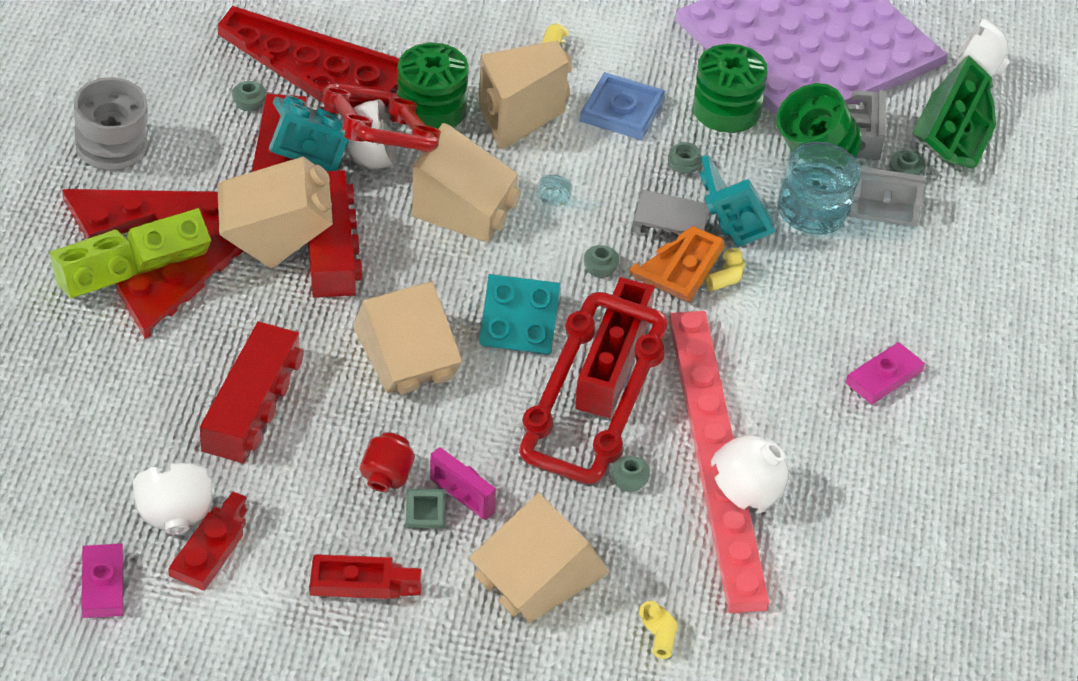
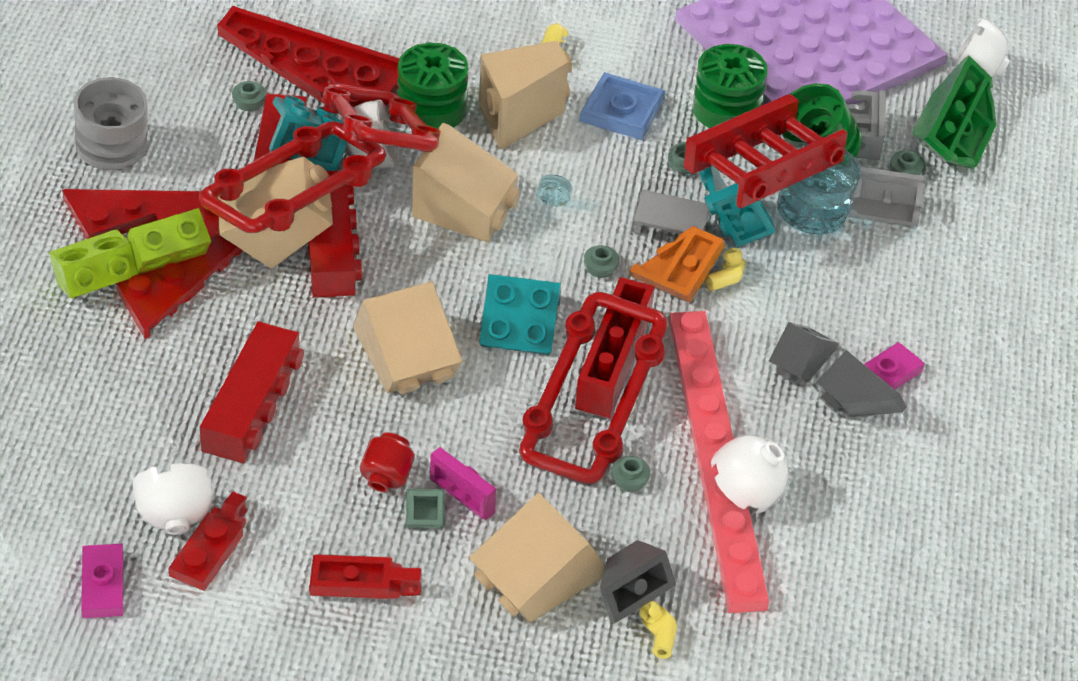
(280, 212): none -> red bar
(634, 579): none -> dark grey slope
(764, 126): none -> red fence
(801, 352): none -> dark grey slope
(857, 389): none -> dark grey slope

